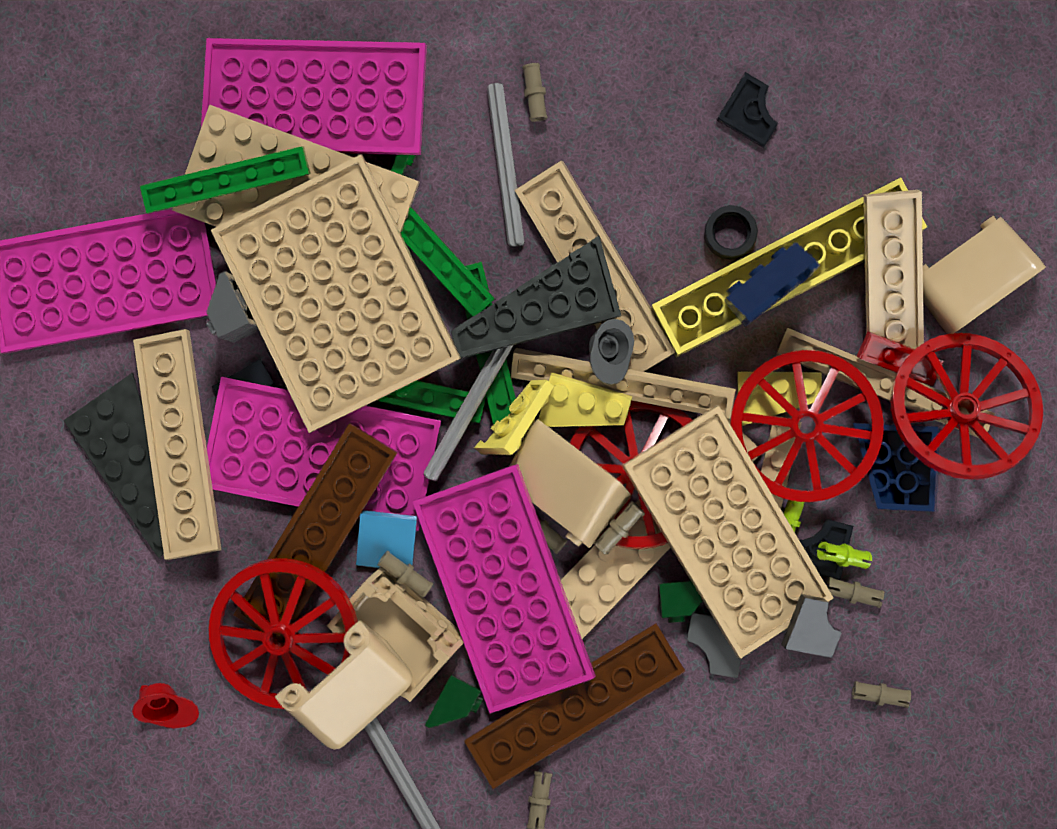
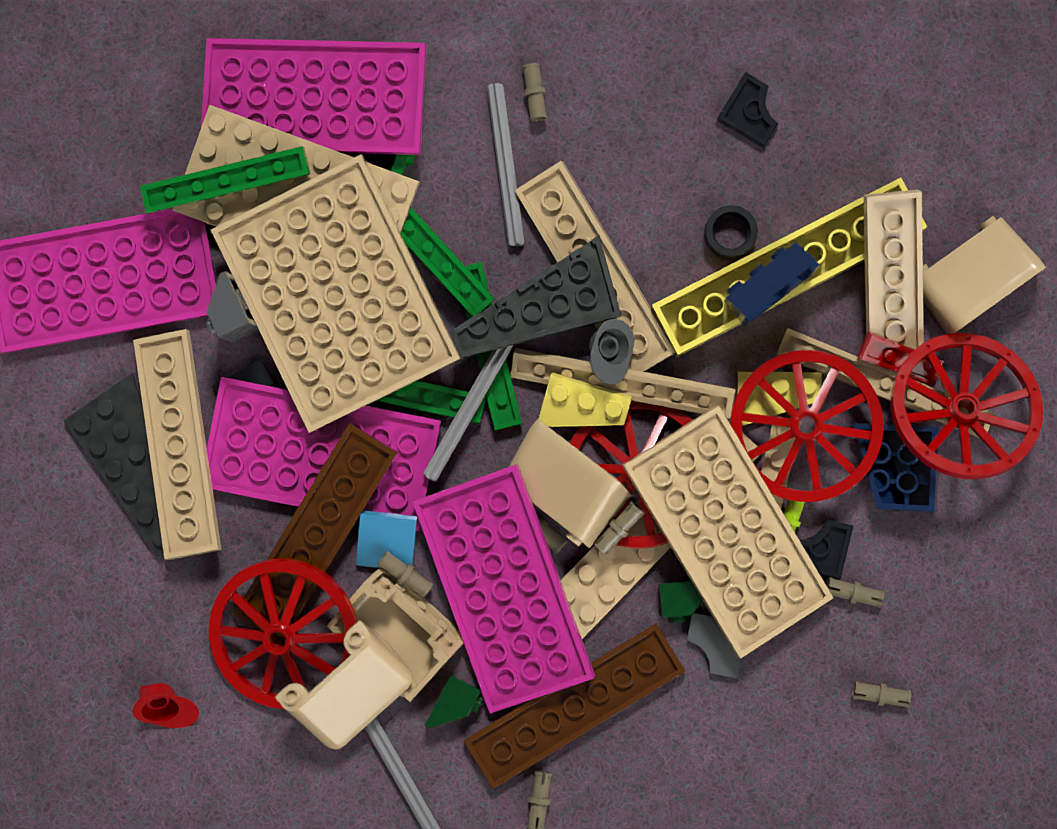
(512, 428): light yellow wing -> none
(810, 628): tile -> none
(844, 555): lime pin -> none

